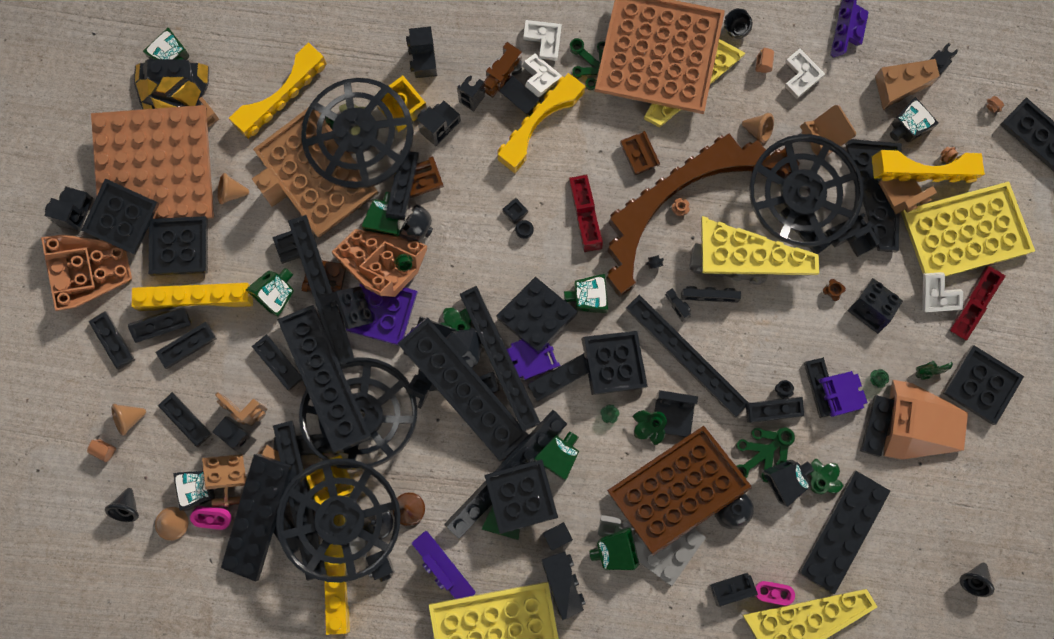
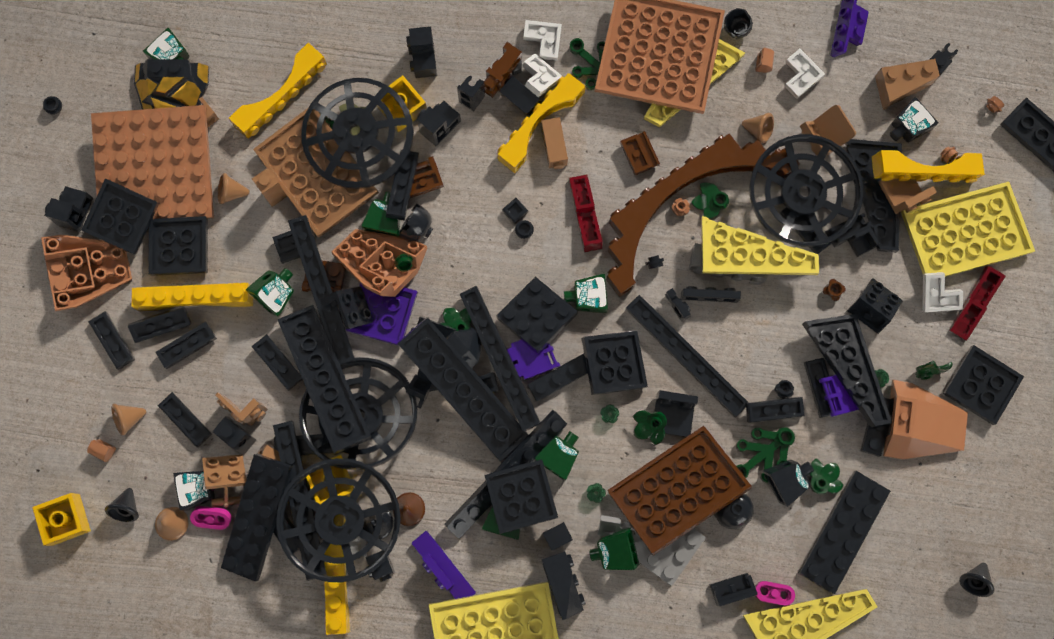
(52, 105): none -> black plate
(61, 519): none -> yellow brick
(554, 143): none -> medium nougat brick
(601, 493): none -> clear green plate
(707, 200): none -> dark green plate
(847, 355): none -> black wing

